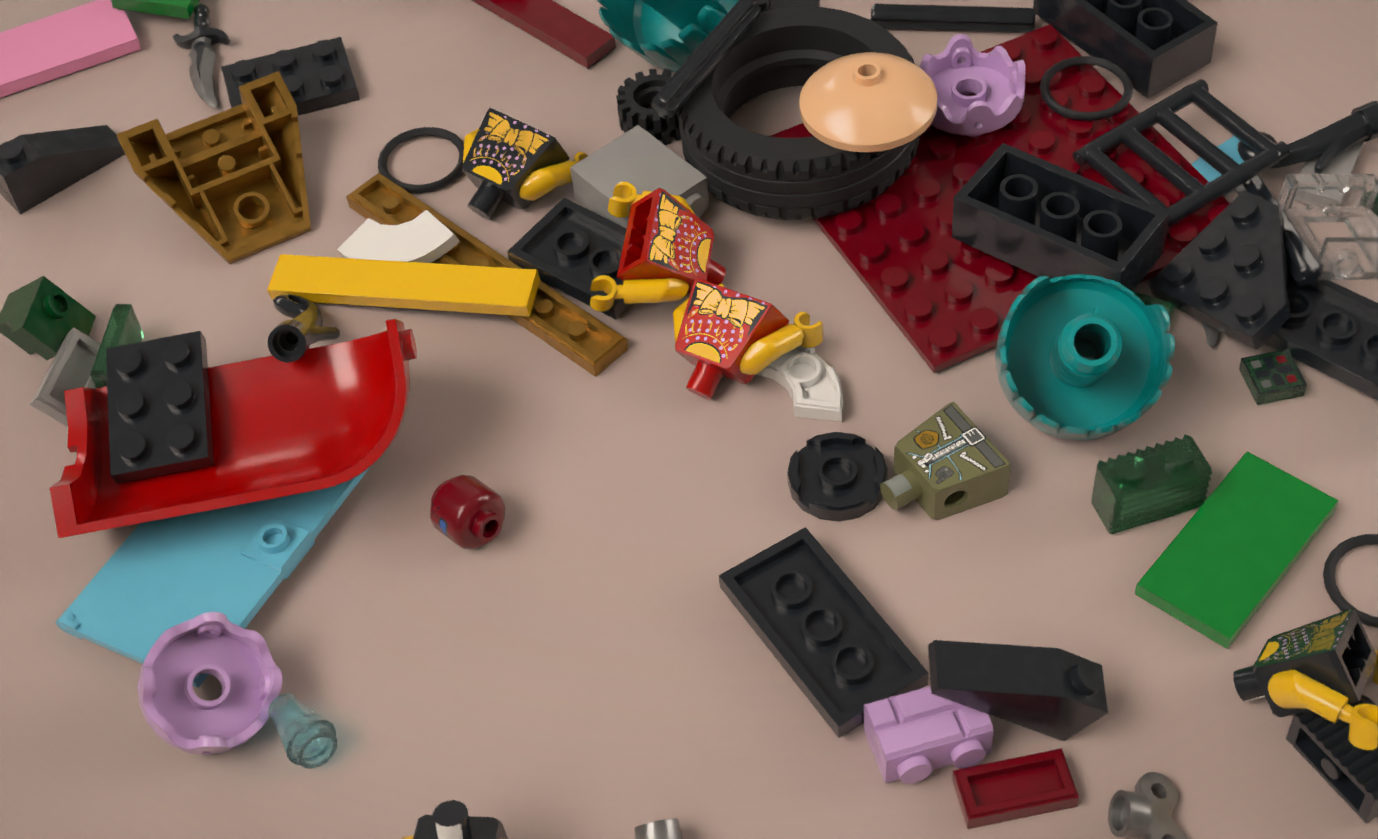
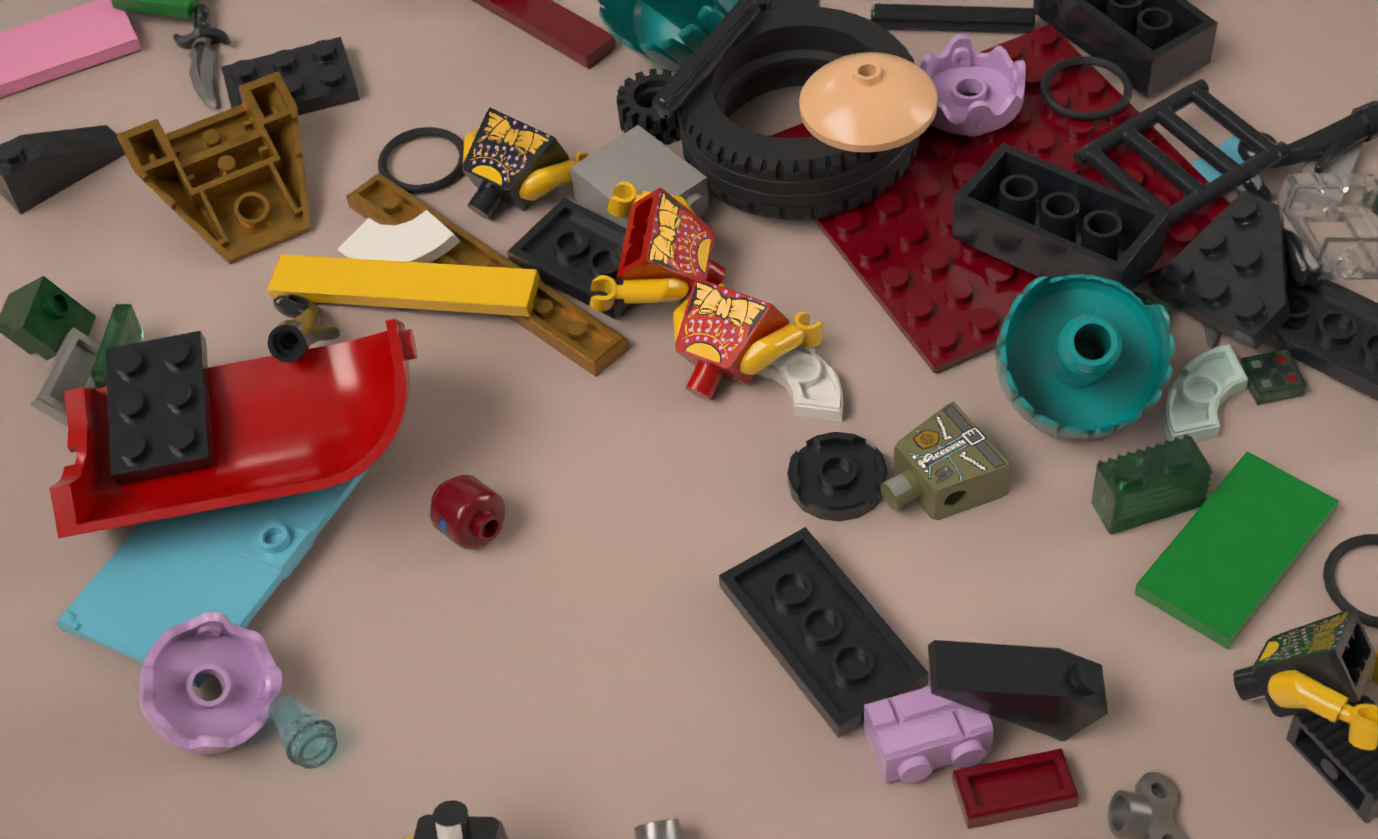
(1200, 392): none -> light aqua tile

